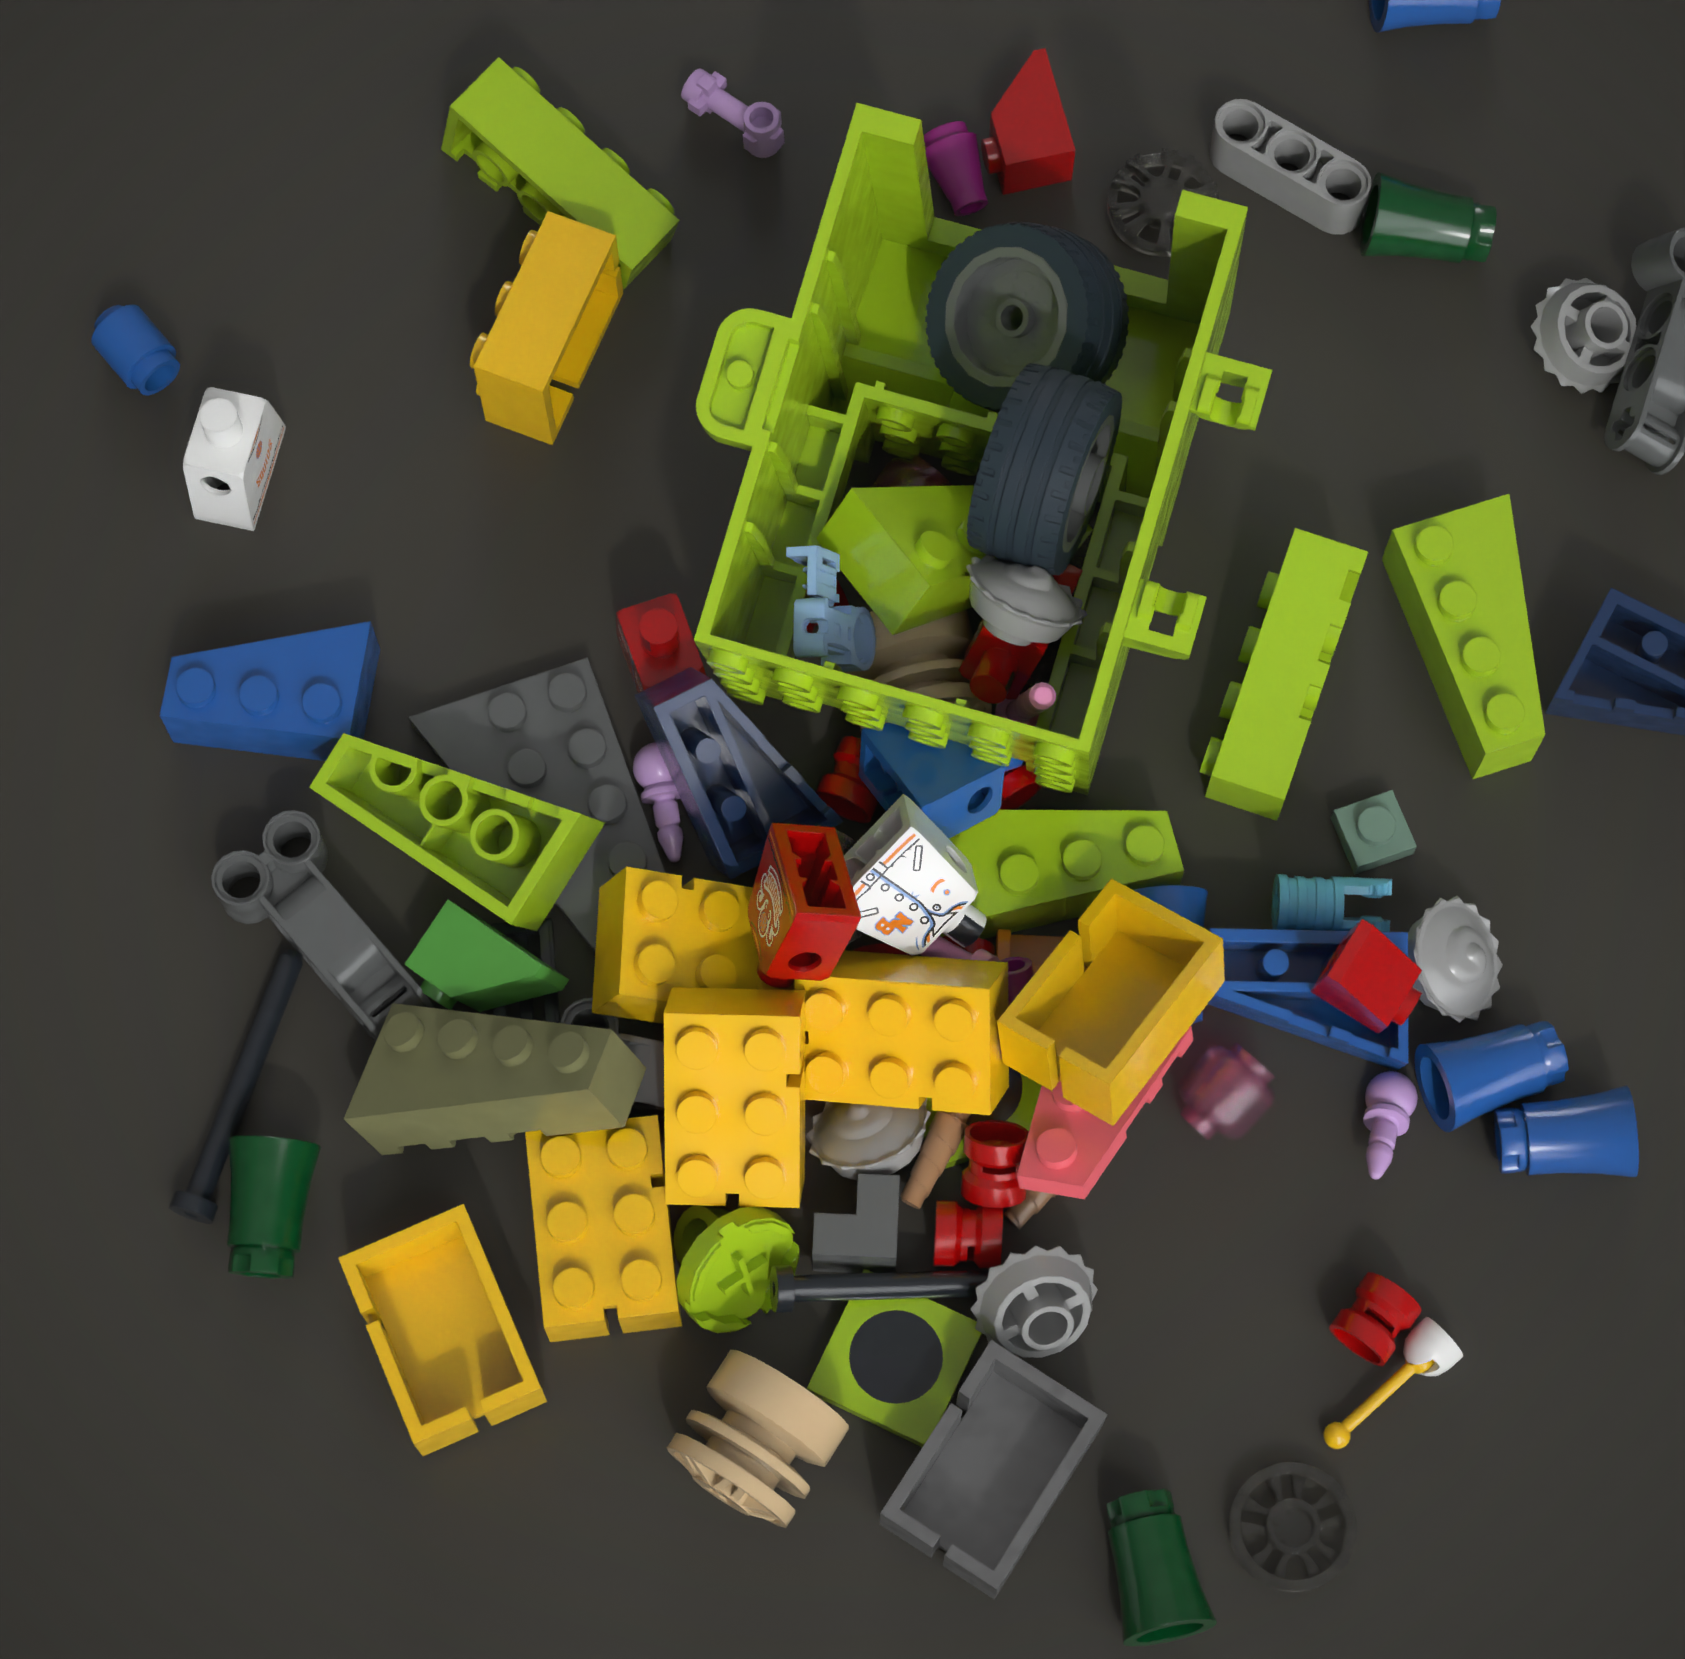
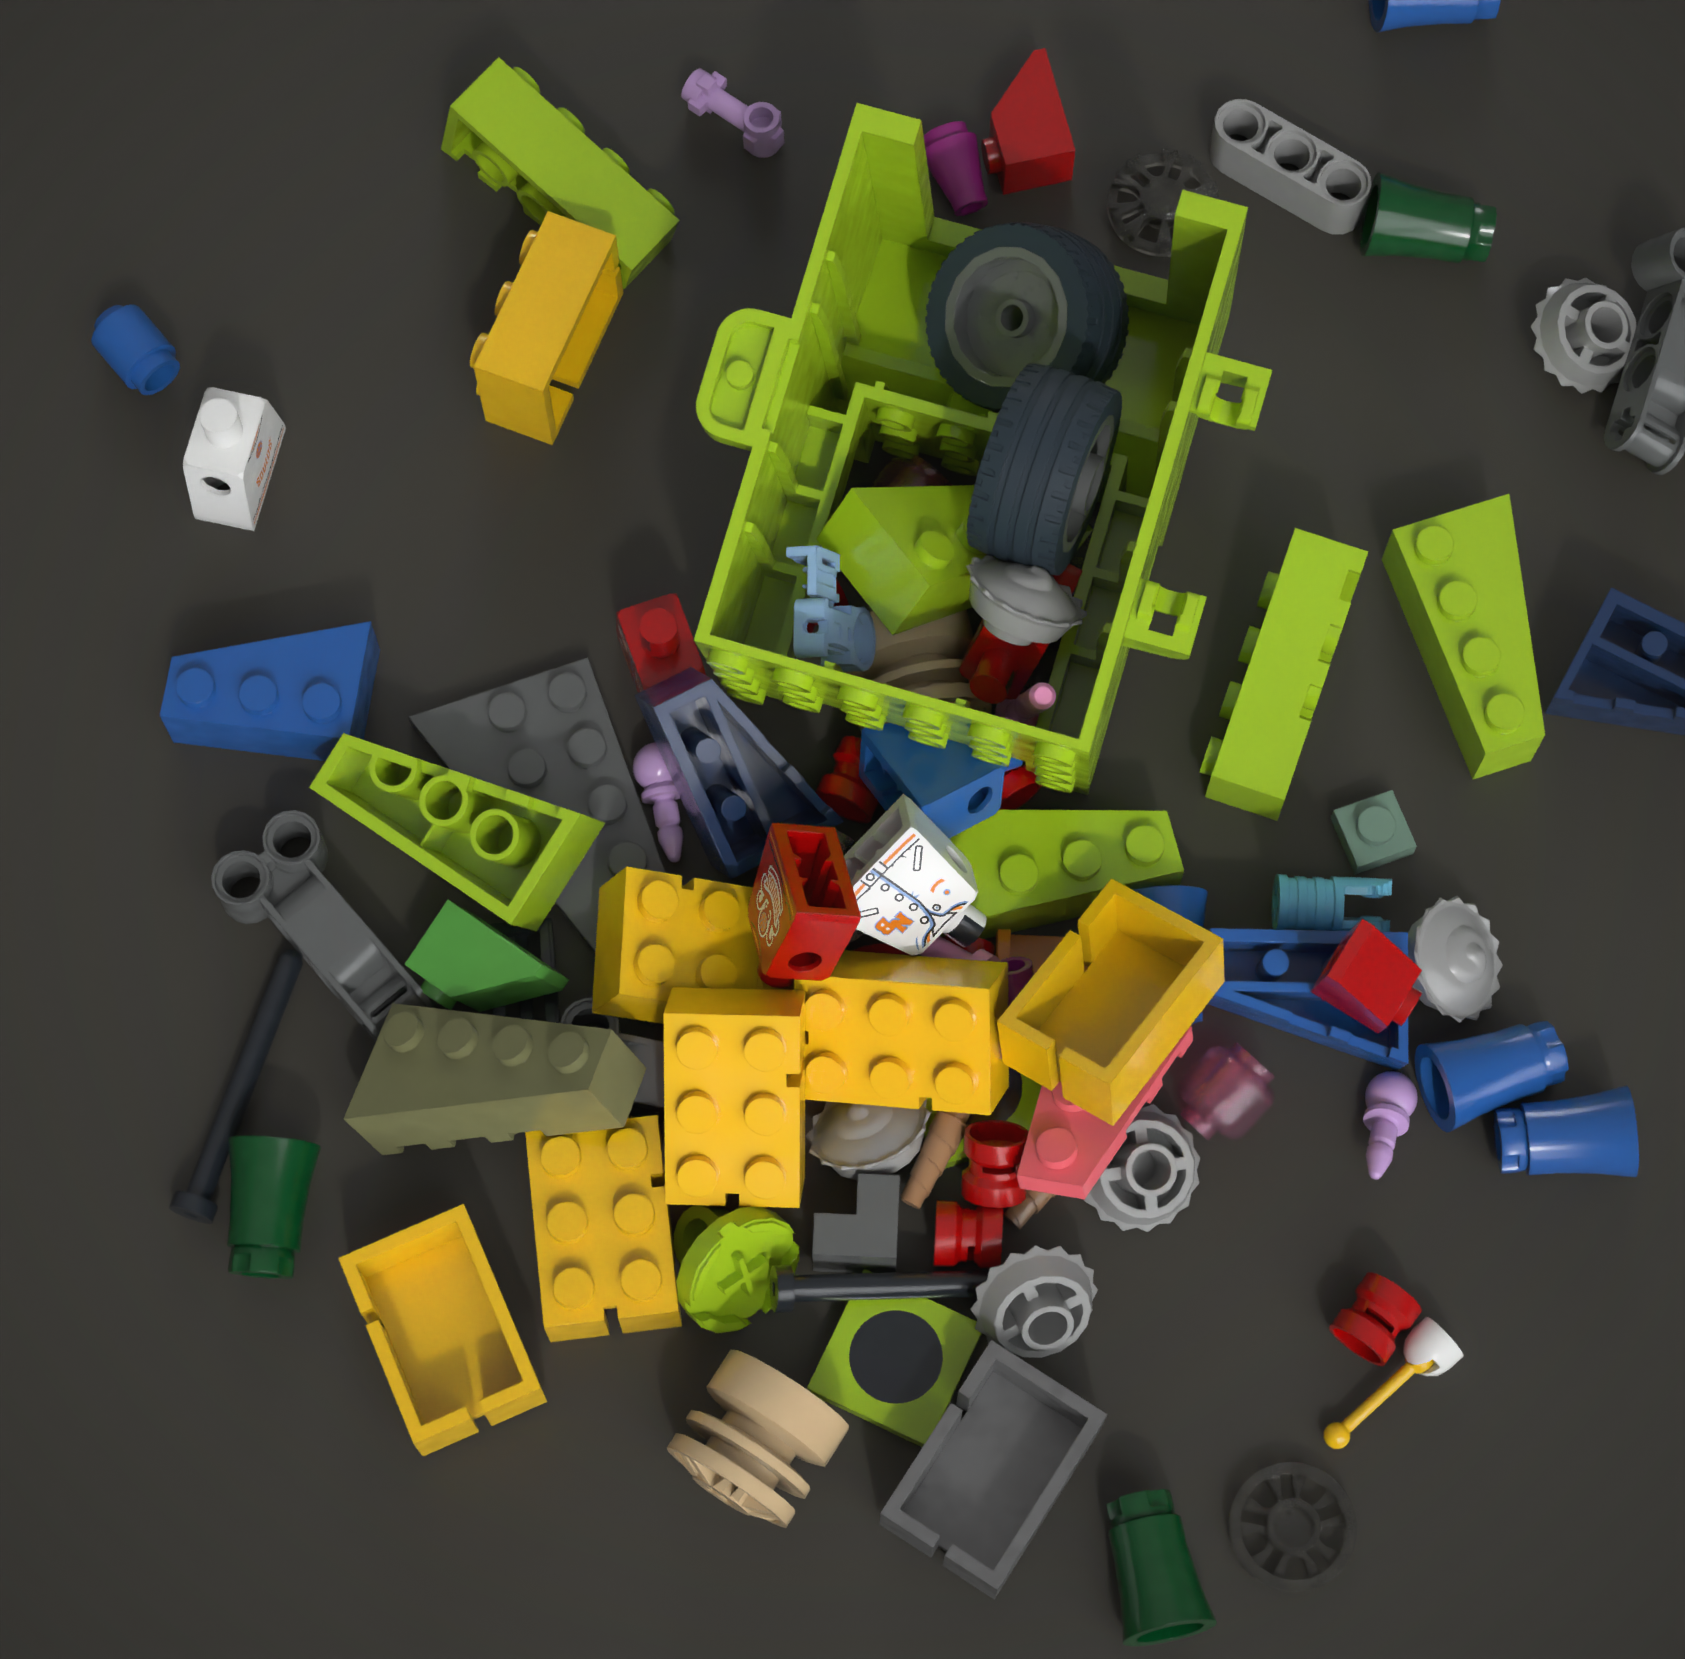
(1159, 1158): none -> light grey piece

